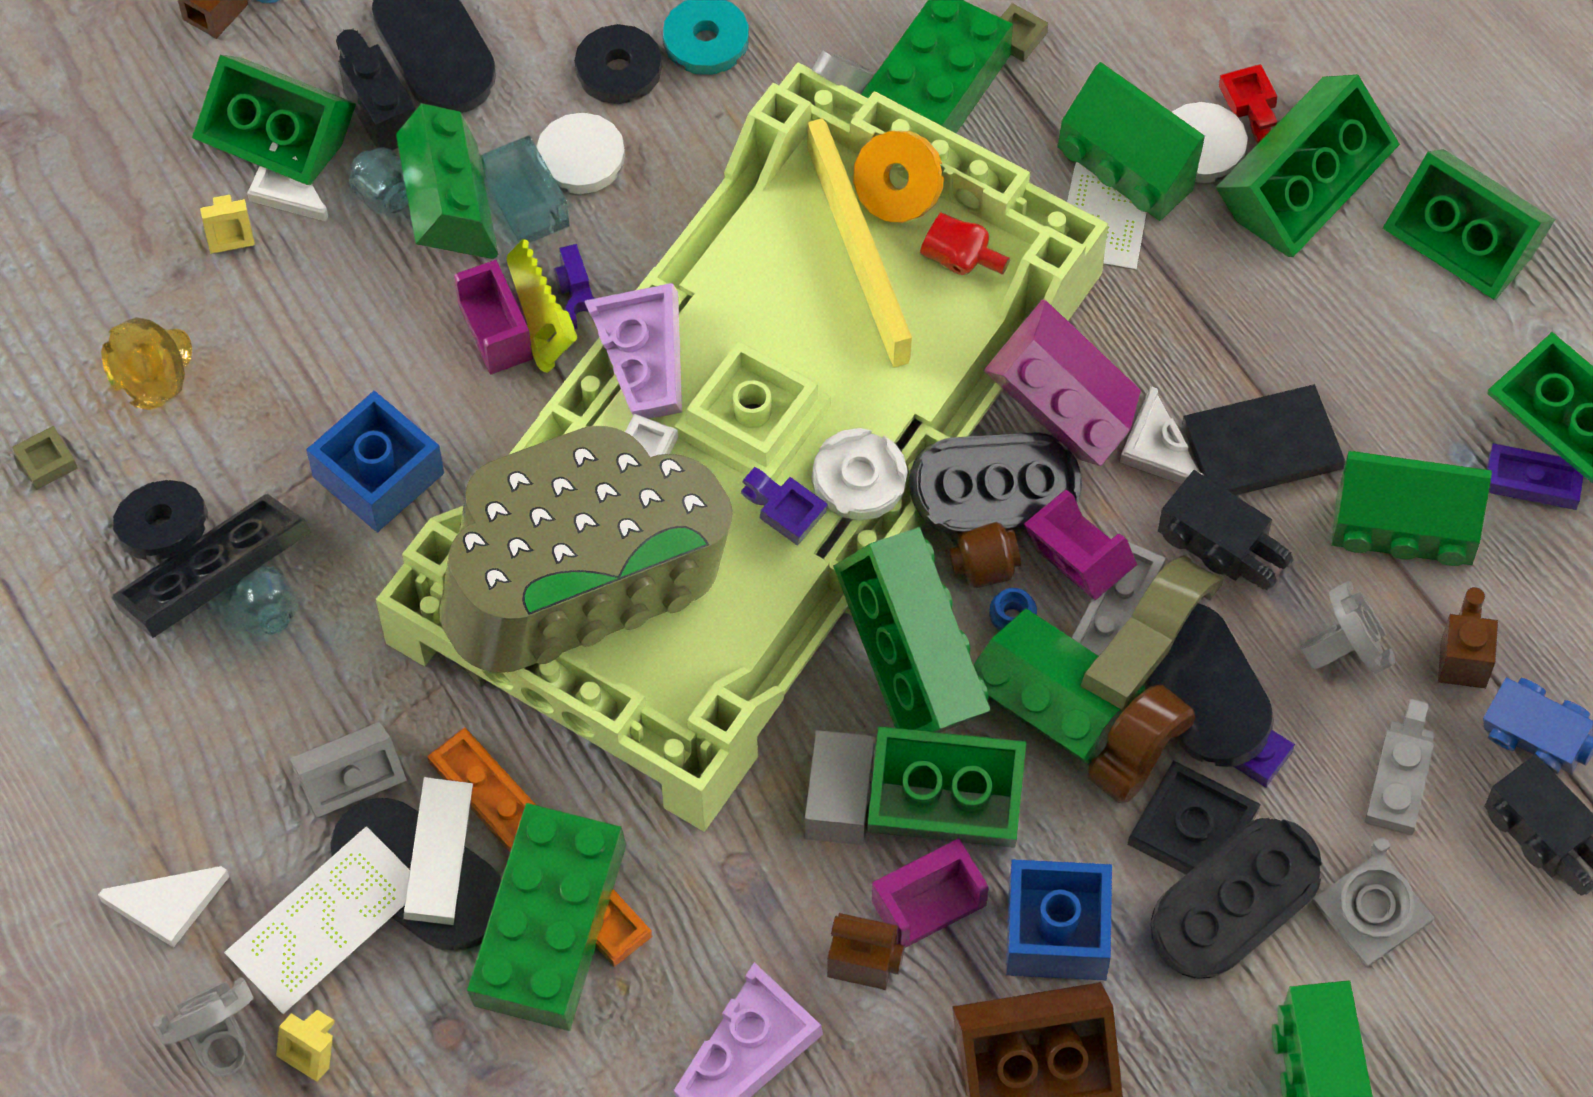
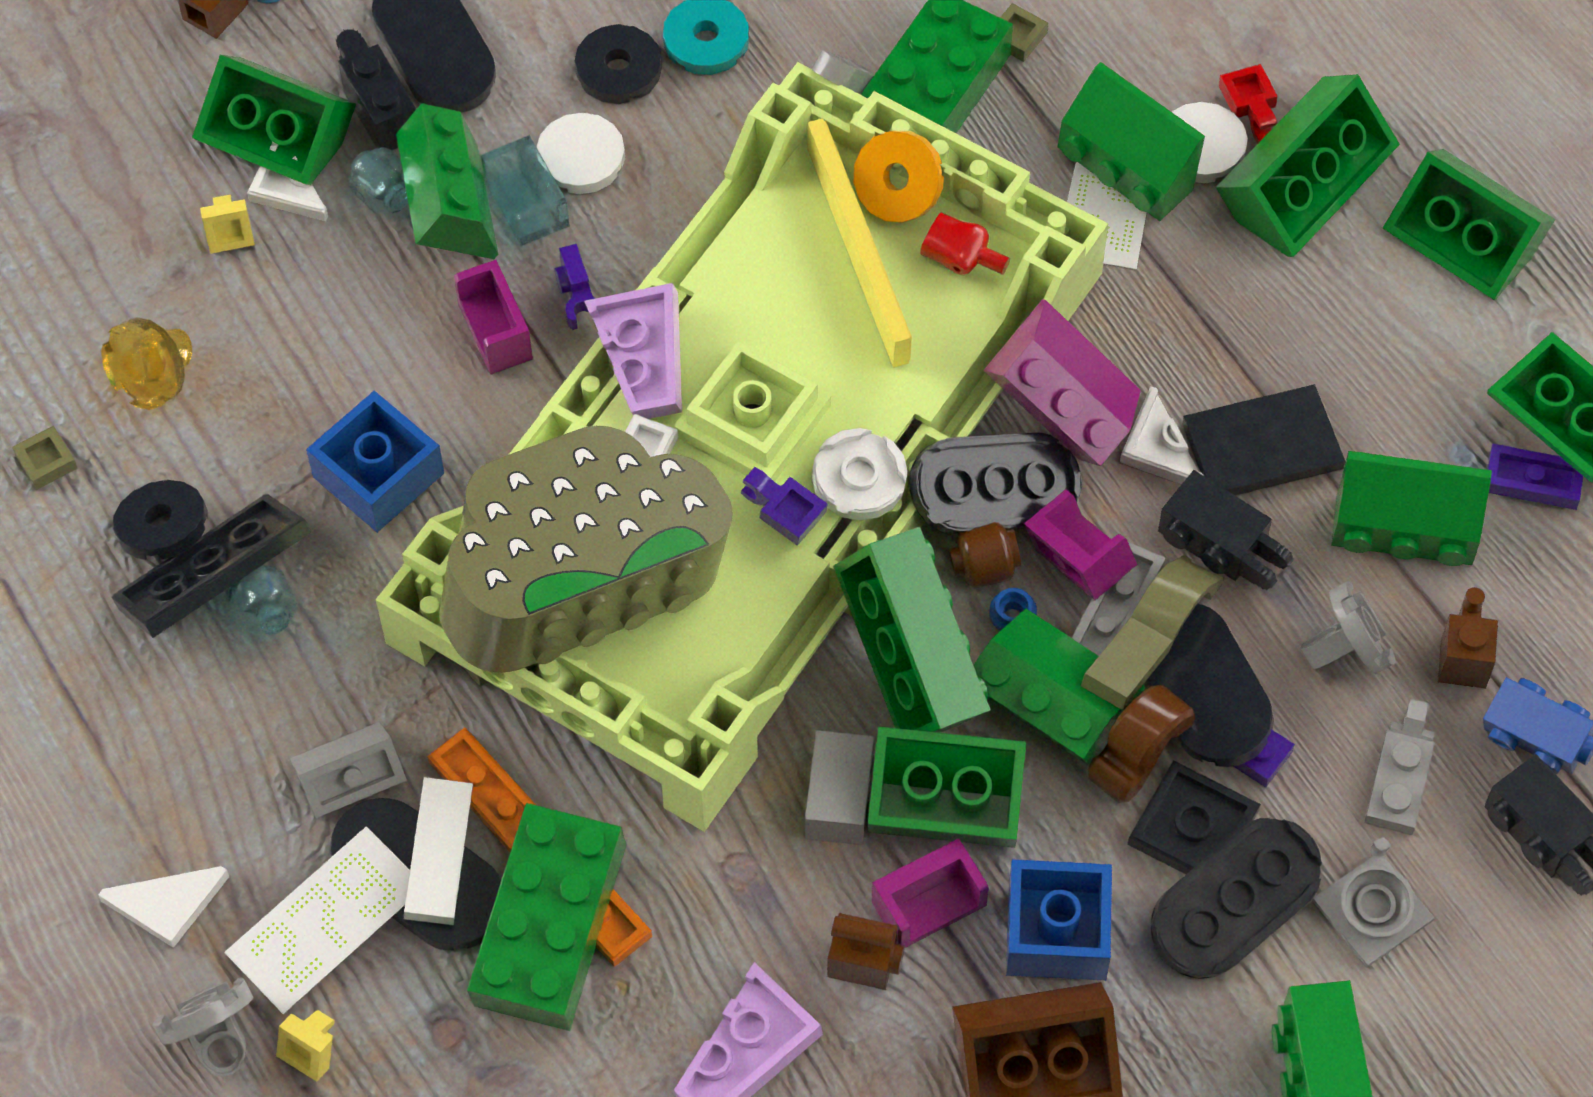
(540, 308): neon yellow piece -> none

